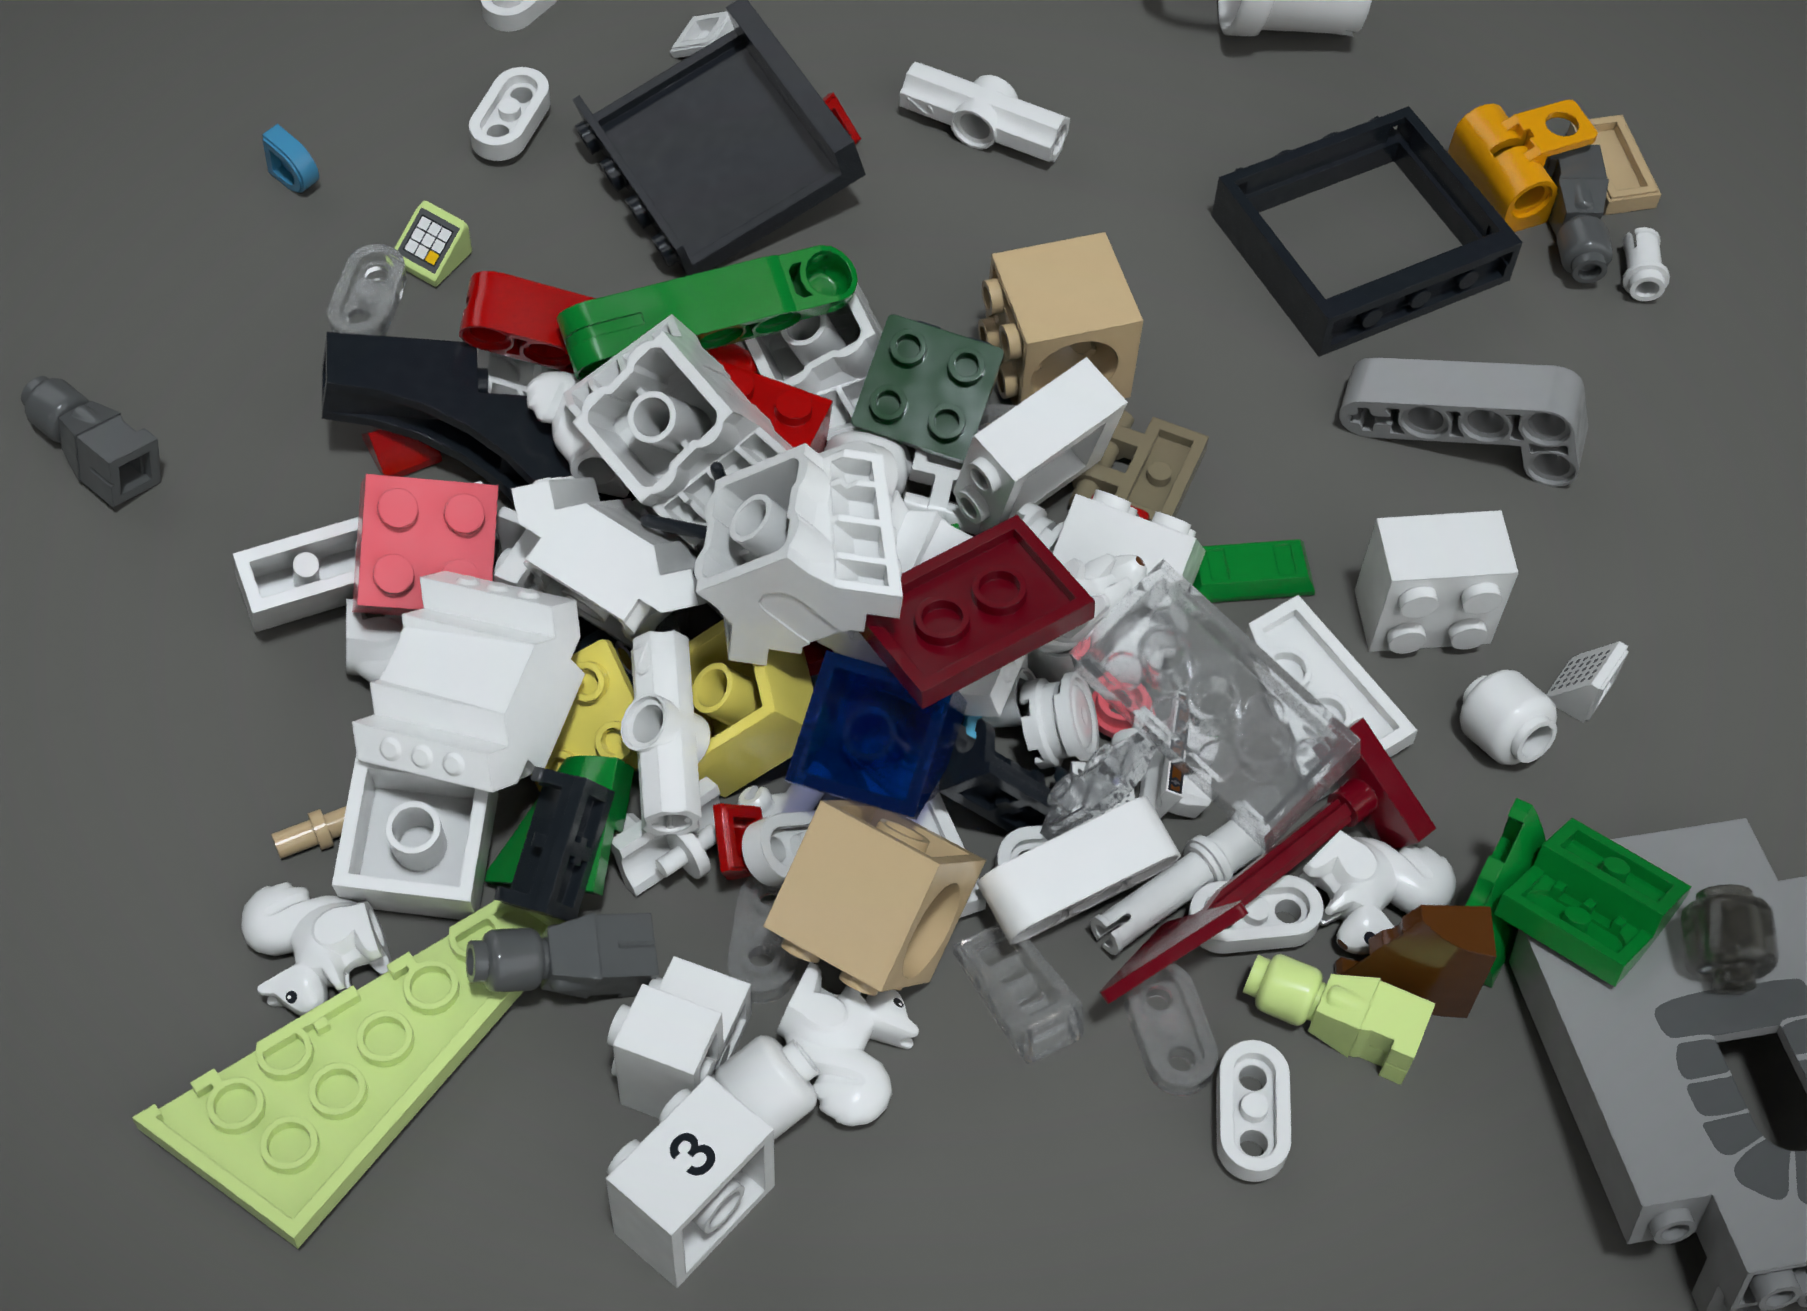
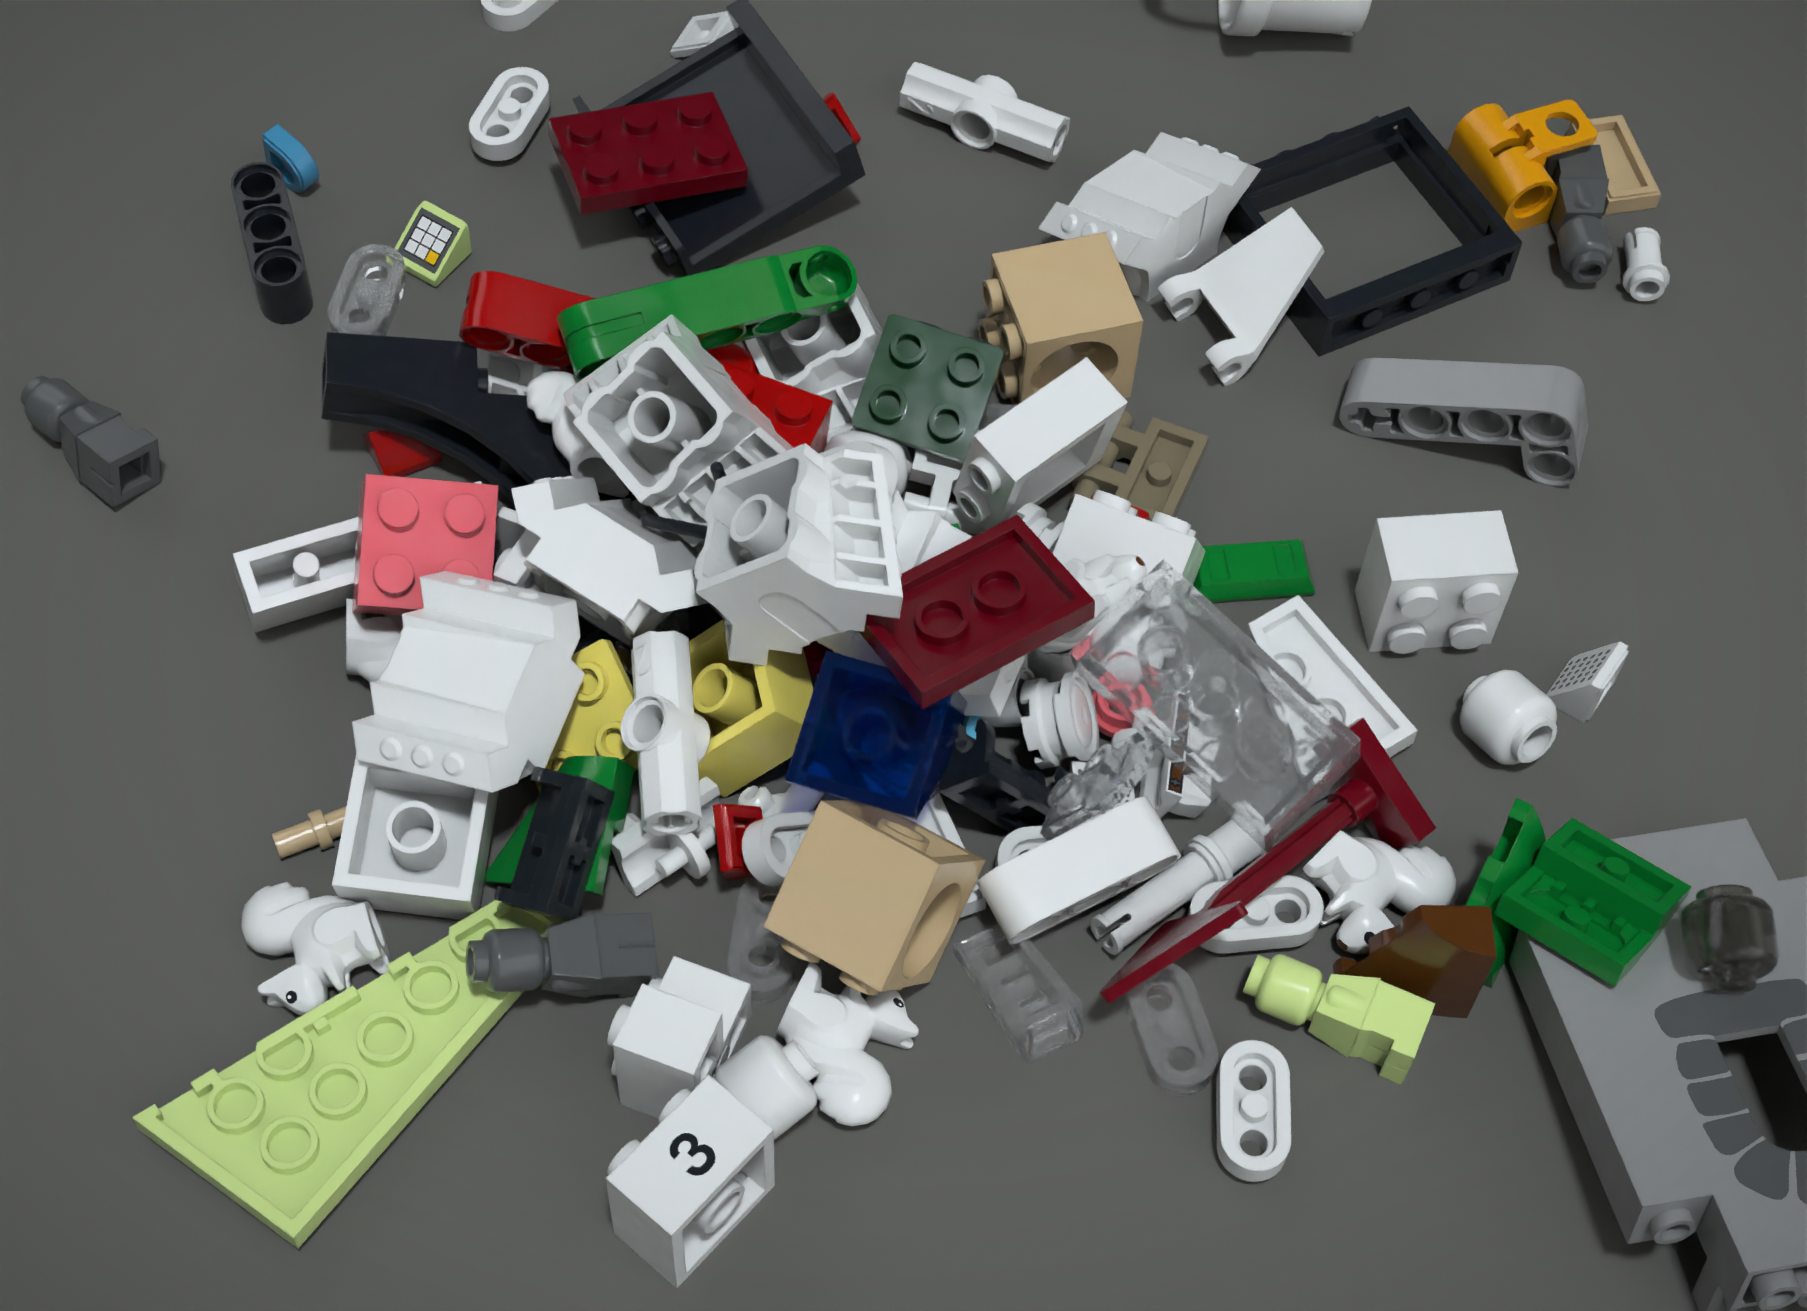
(272, 243): none -> black beam
(647, 152): none -> dark red plate
(1157, 209): none -> white slope
(1248, 289): none -> white flag

